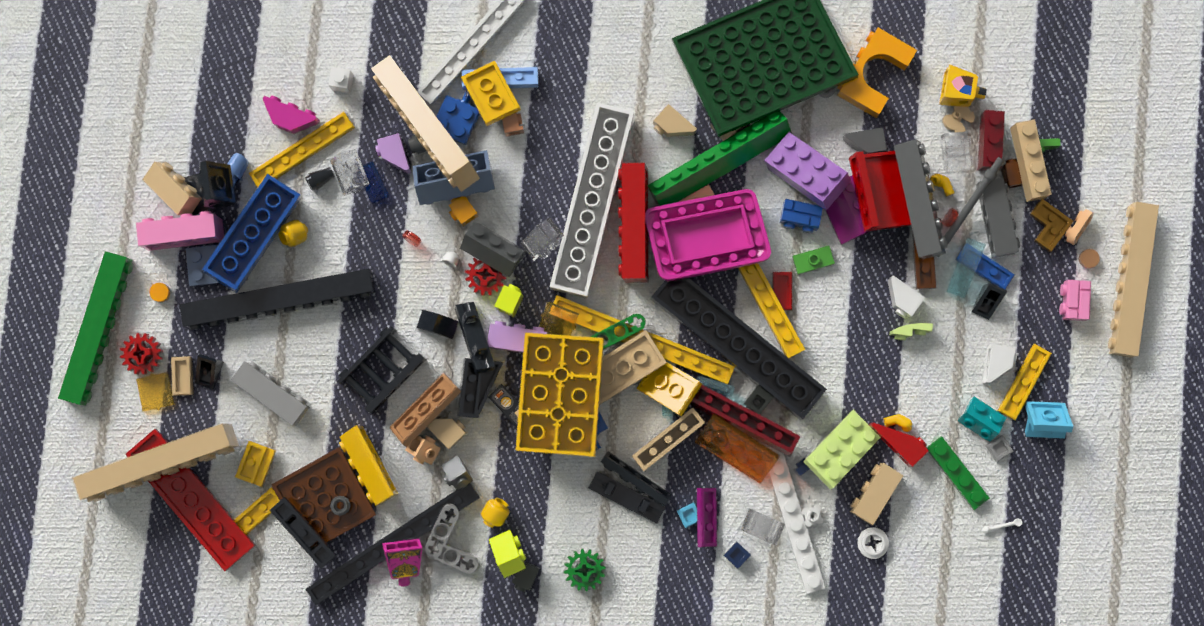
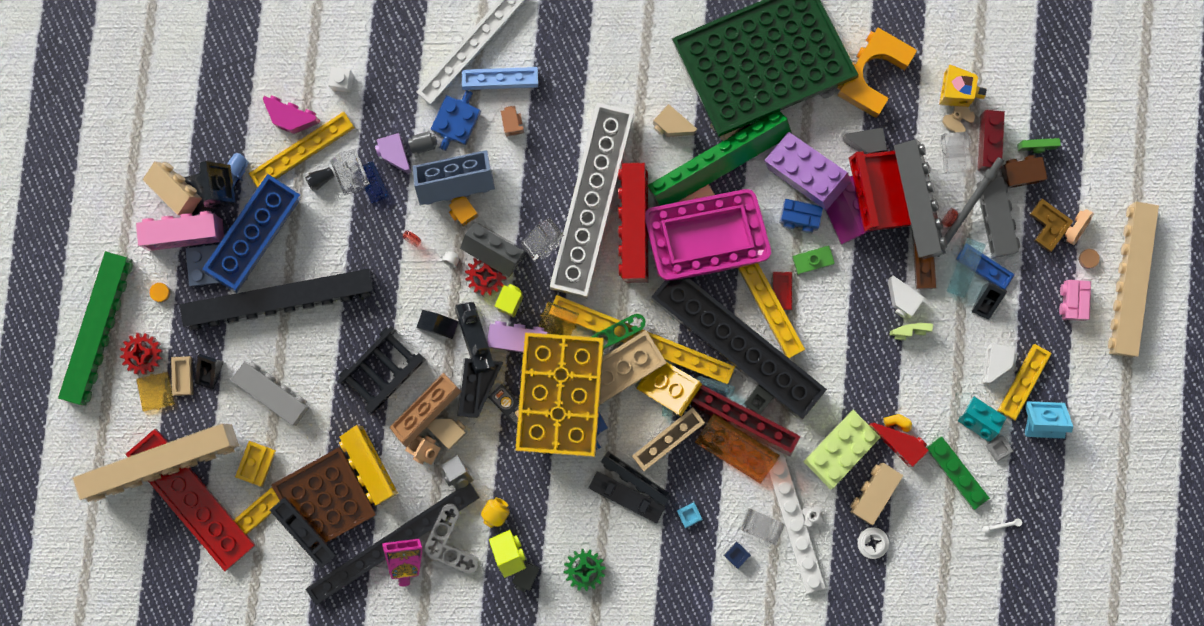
(293, 233): yellow head -> none
(334, 505): dark grey plate -> none
(424, 124): brick -> none
(490, 93): yellow tile -> none
(706, 517): magenta tile -> none
(801, 467): dark blue plate -> none
(943, 182): yellow arm -> none
(1030, 160): tan brick -> none

